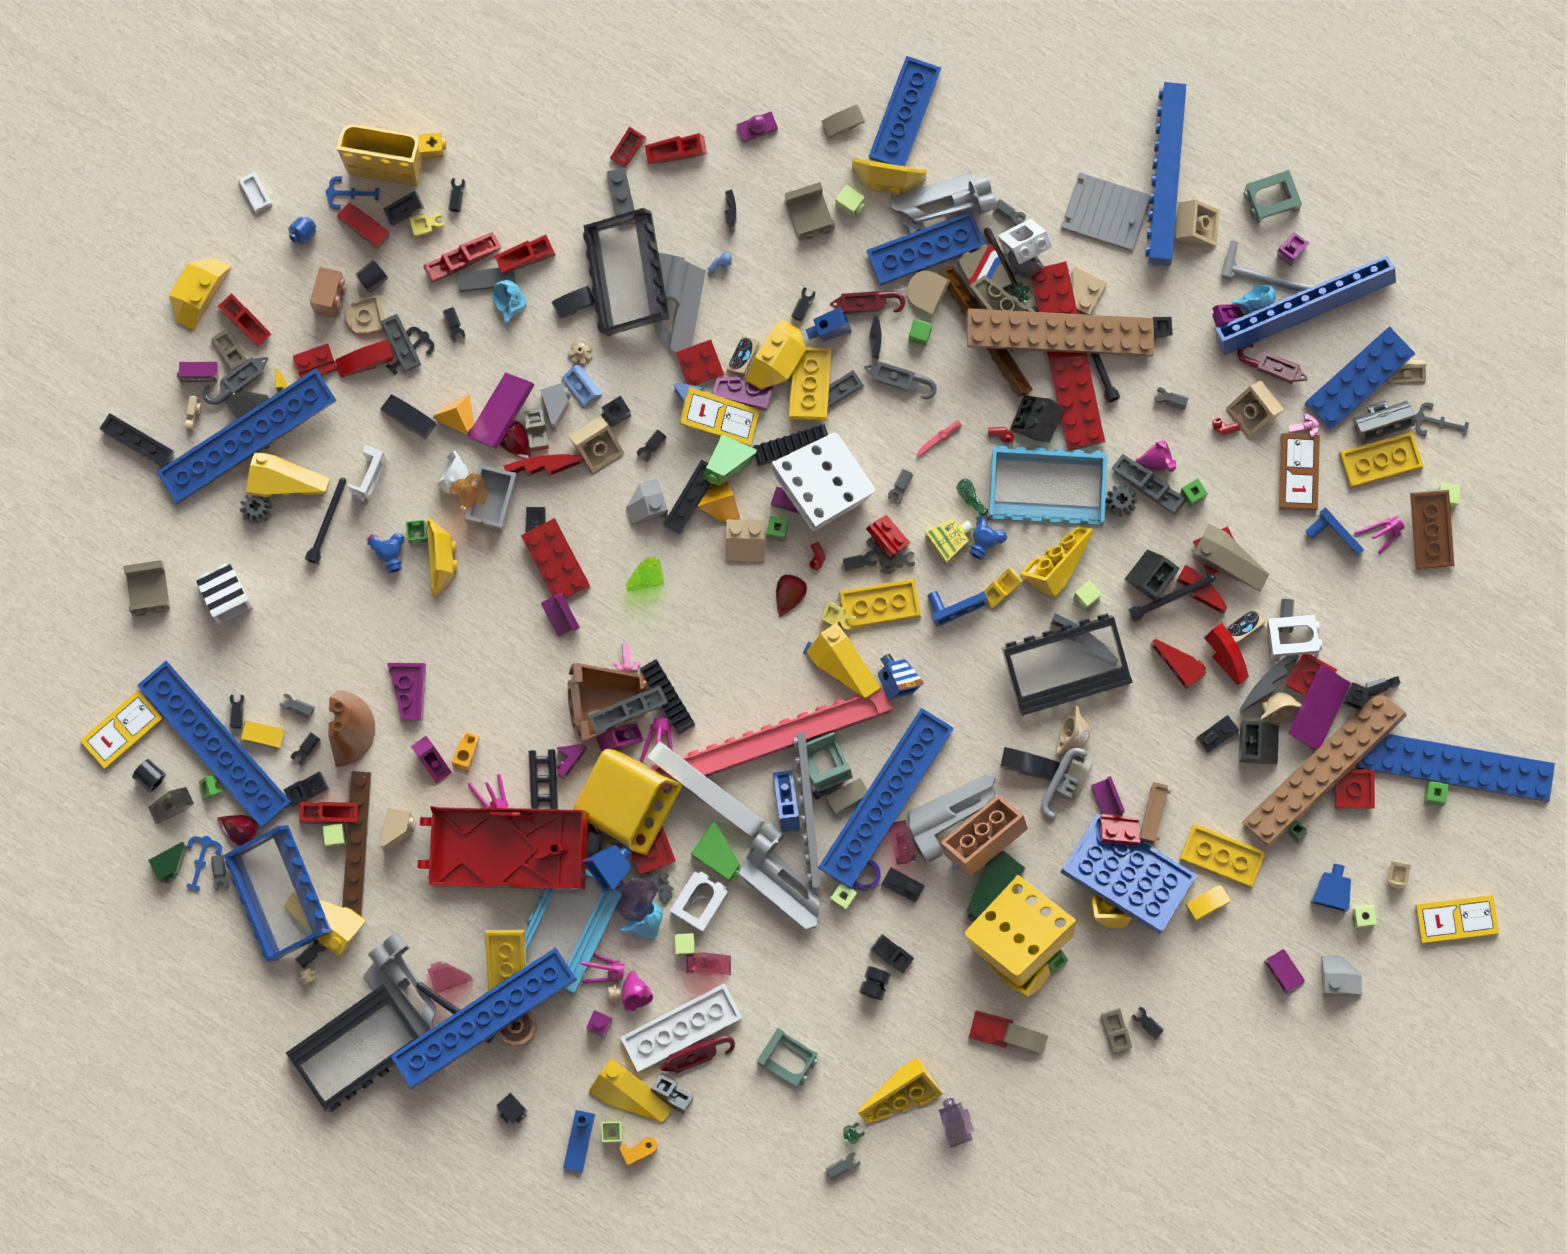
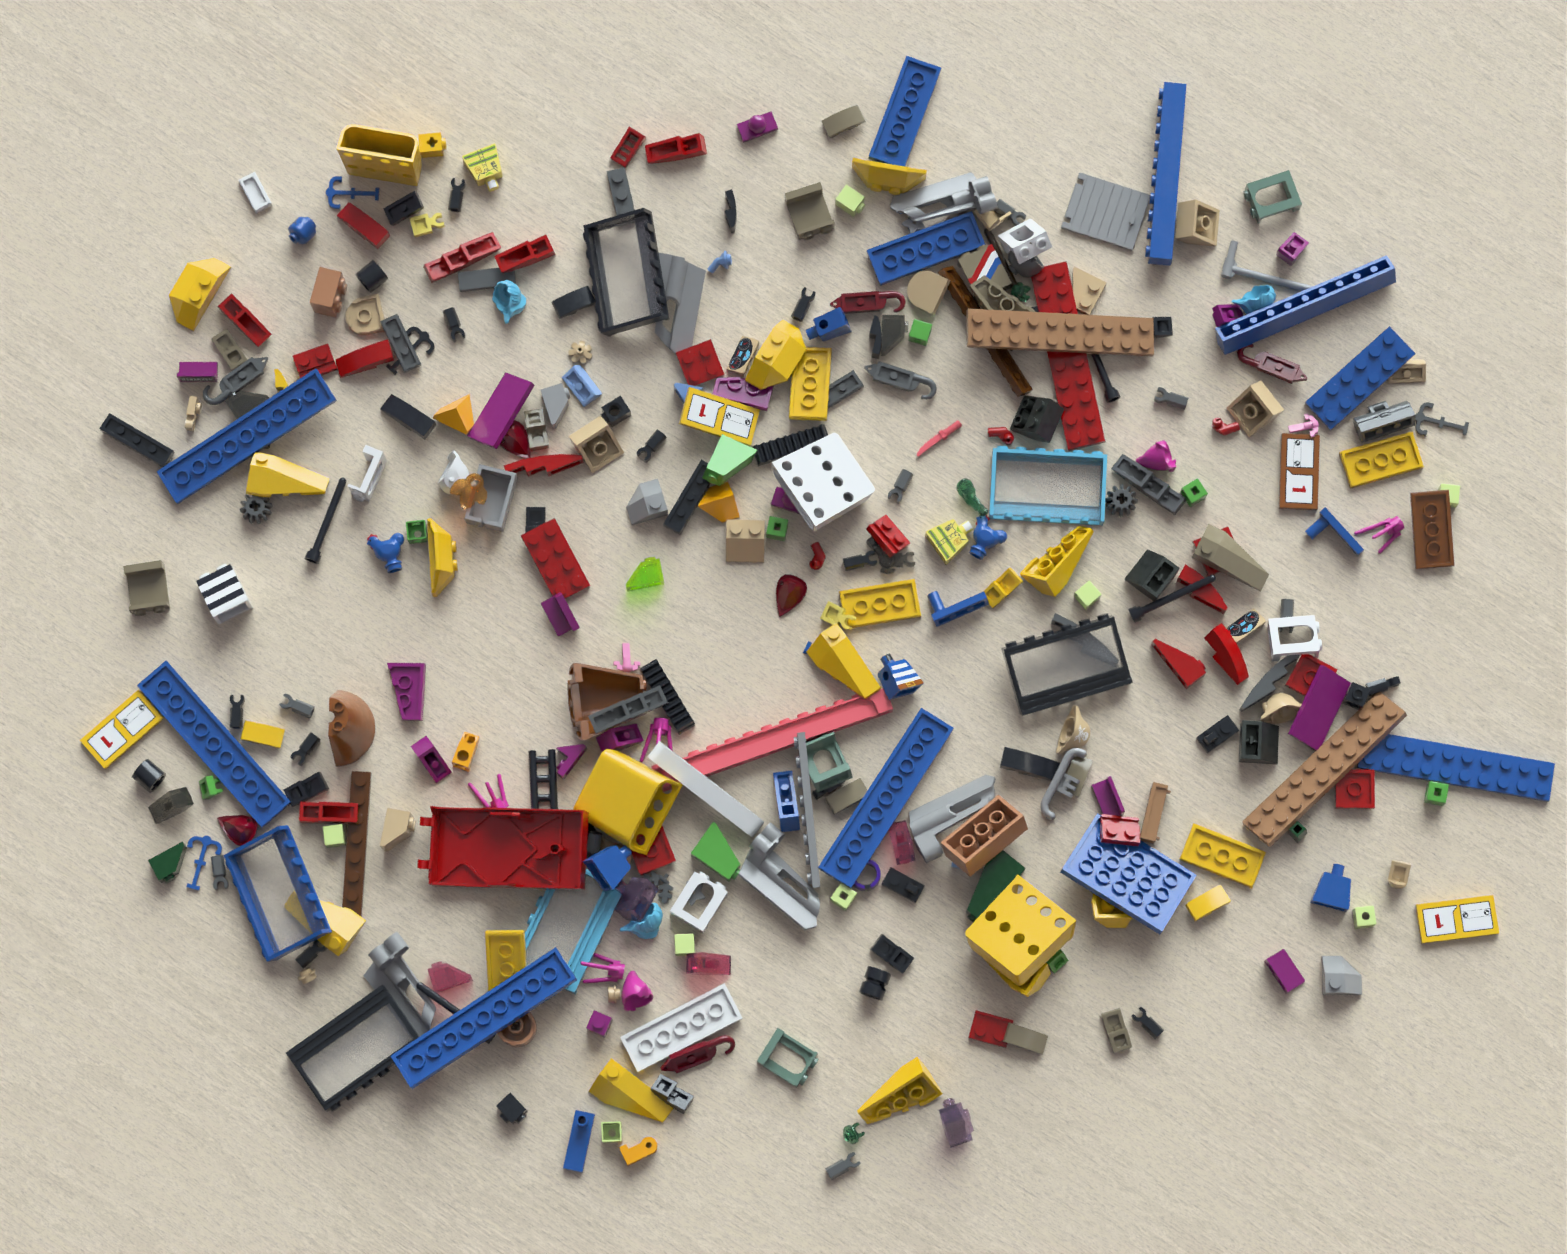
(484, 166): none -> light yellow torso
(892, 332): none -> clear smoke slope
(991, 220): none -> tan bracket

